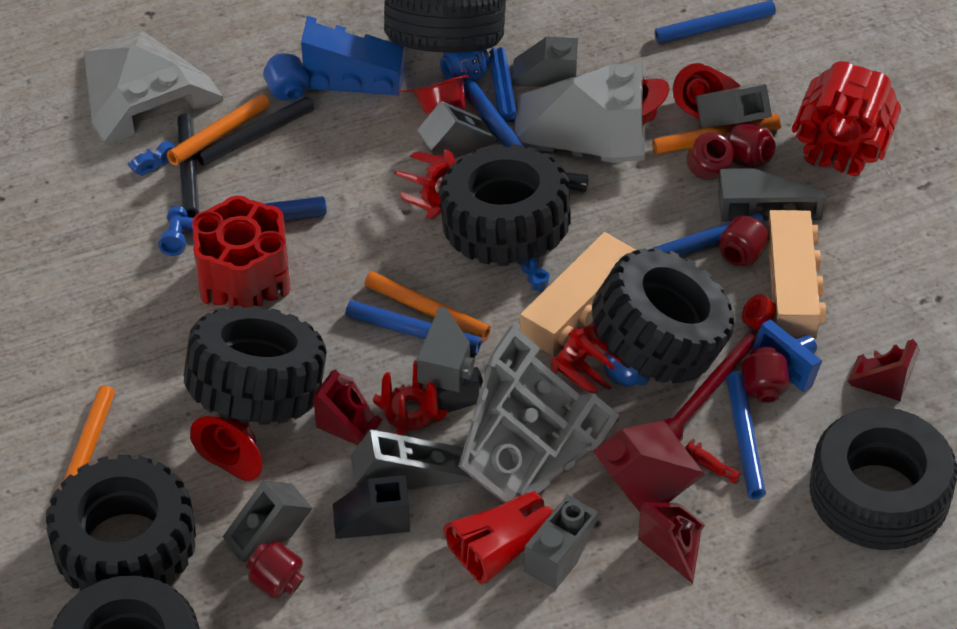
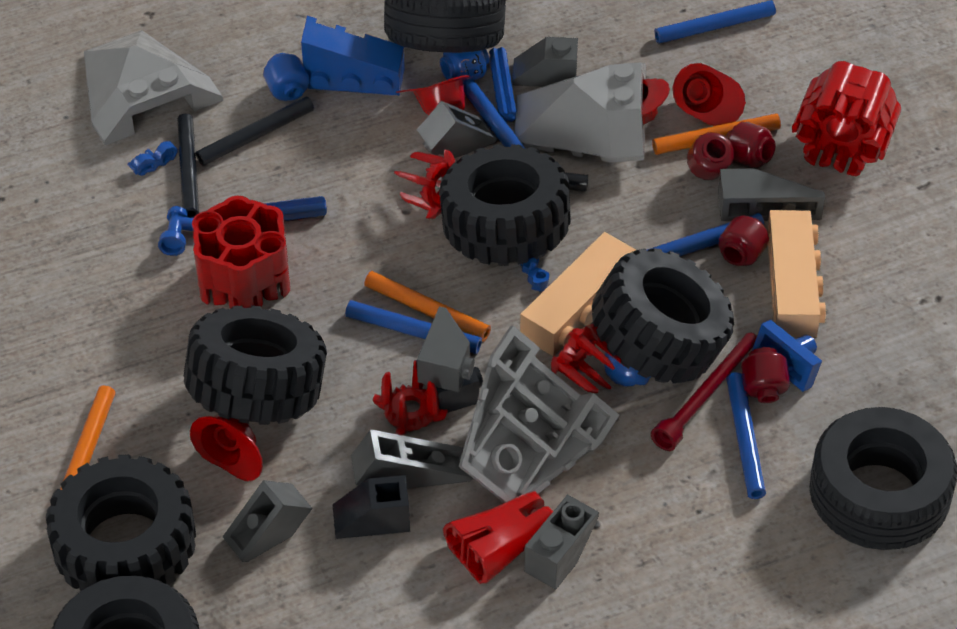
(218, 129): orange piece -> none
(275, 569): dark red head -> none
(343, 409): dark red slope -> none
(648, 463): dark red slope -> none
(671, 534): dark red slope -> none
(710, 462): red piece -> none
(733, 105): dark grey slope -> none
(758, 310): red tile -> none
(887, 372): dark red slope -> none

